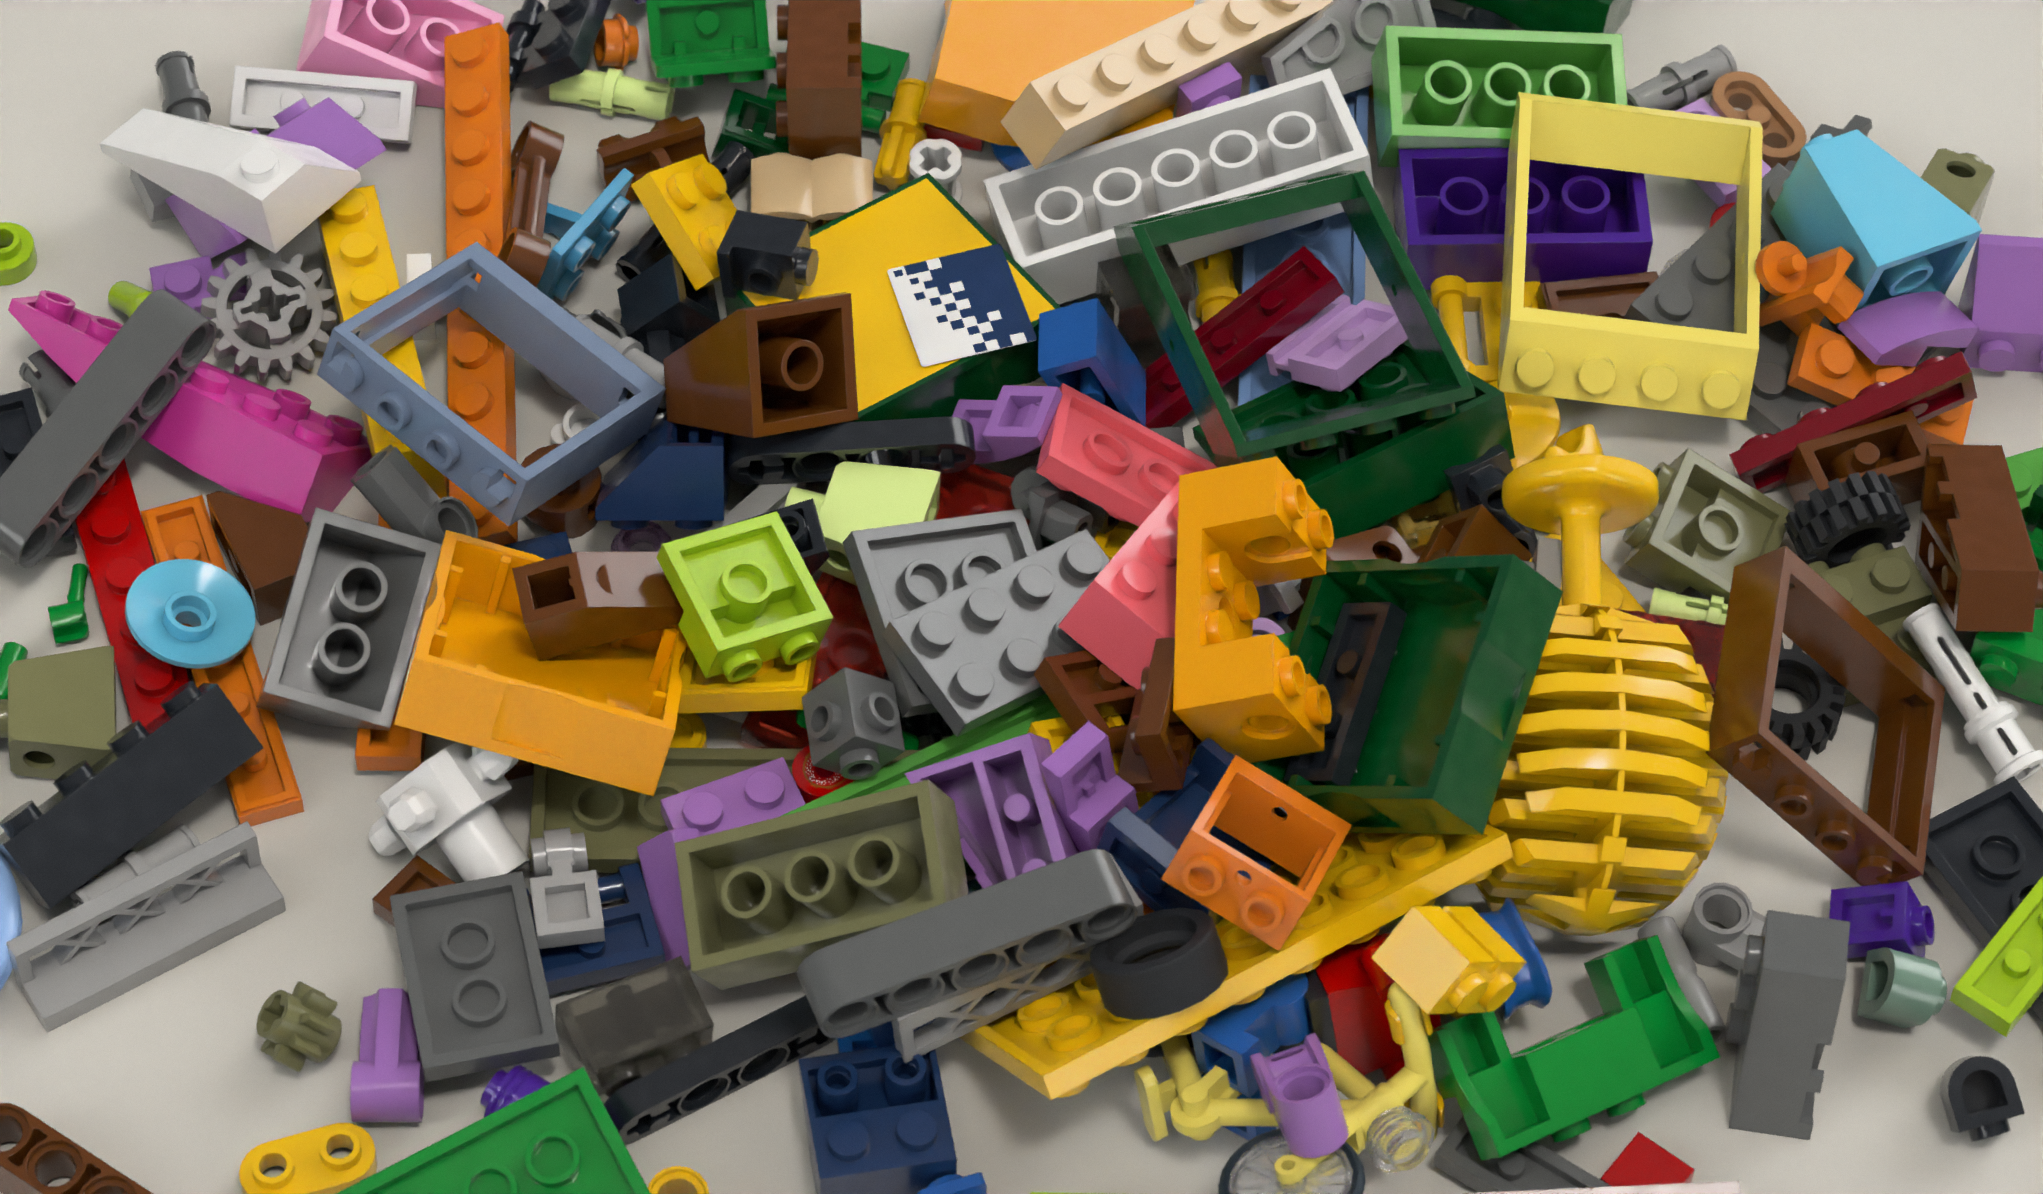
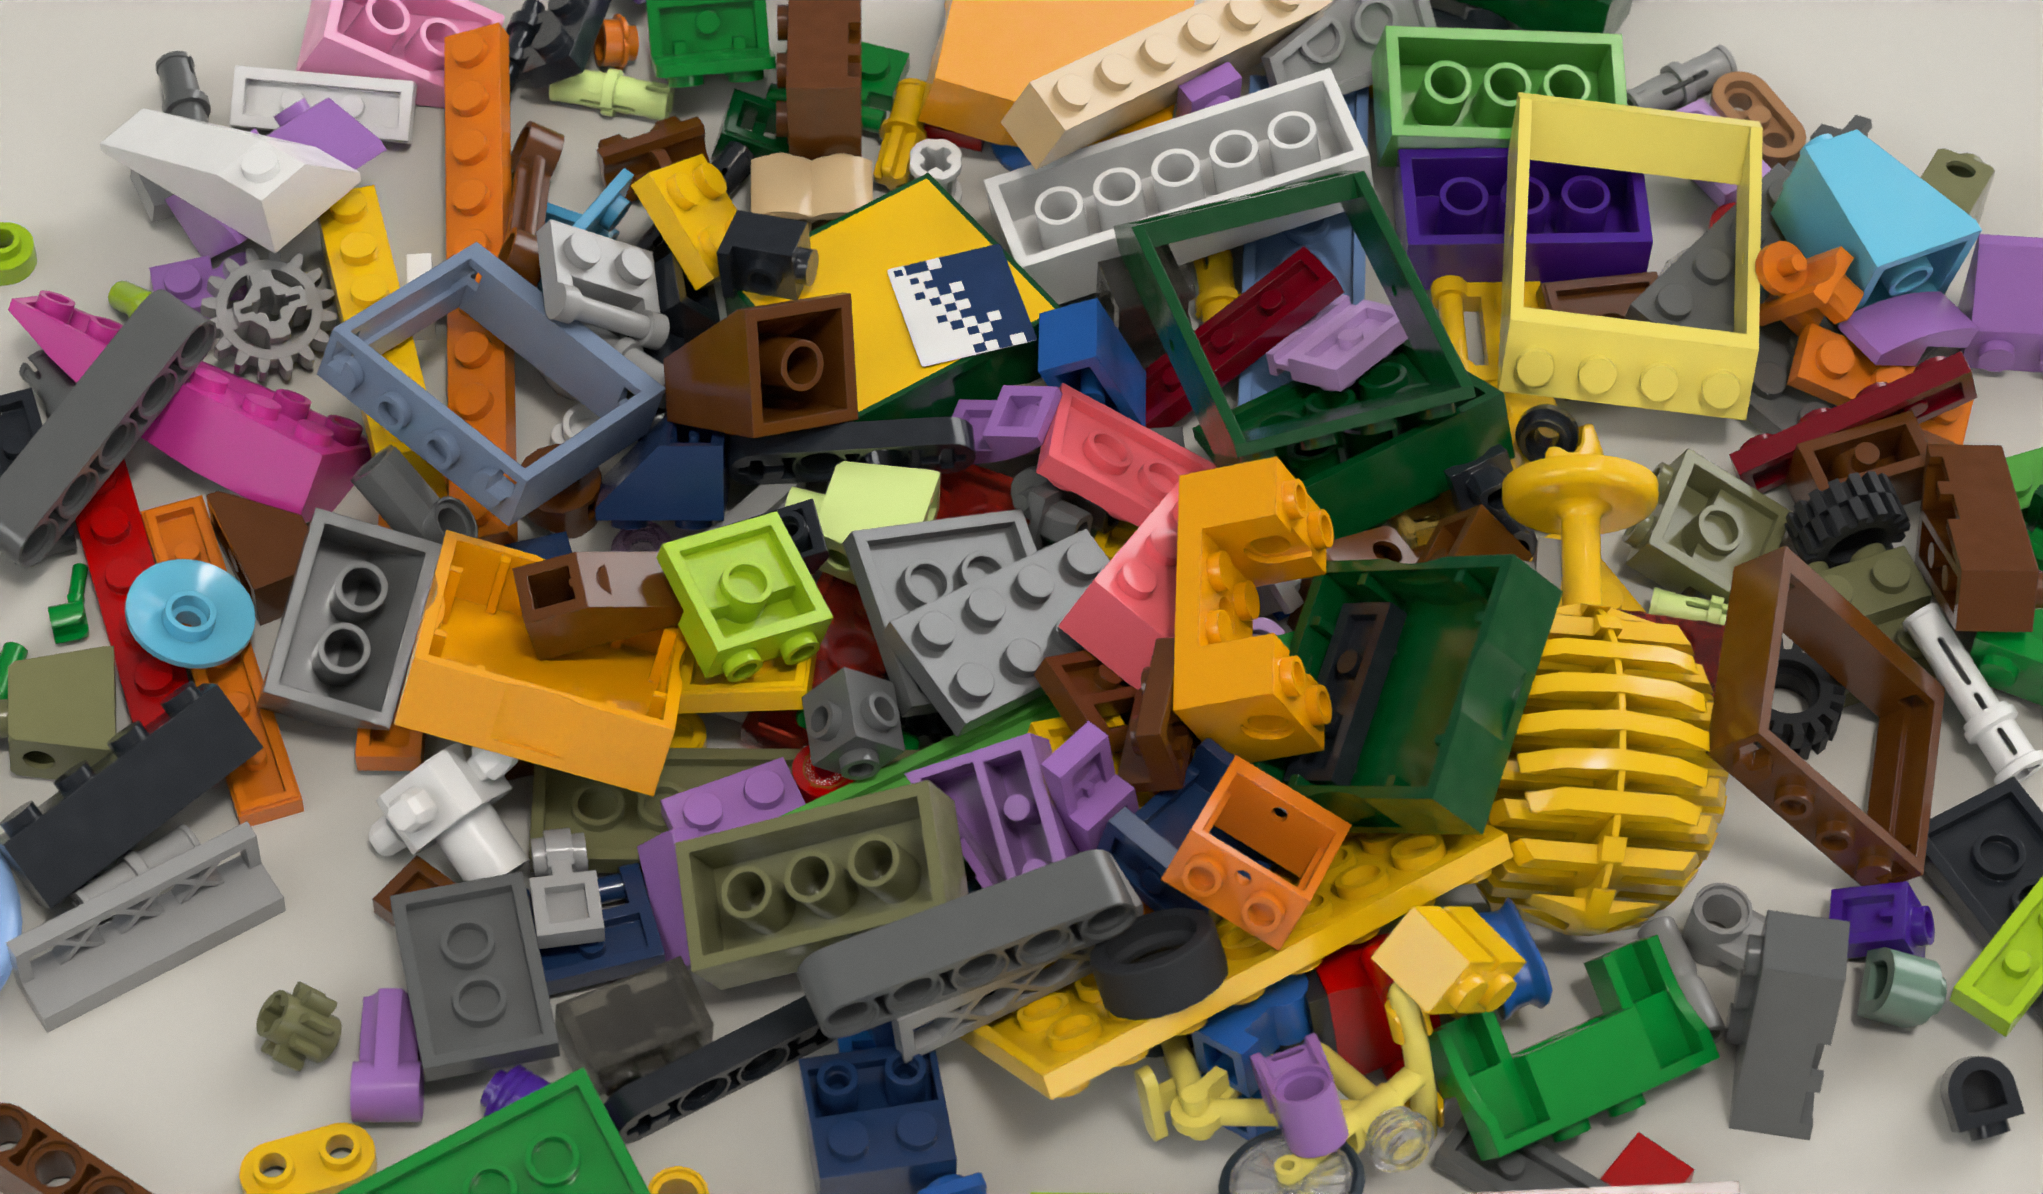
(600, 283): none -> light grey plate
(1533, 443): none -> black plate

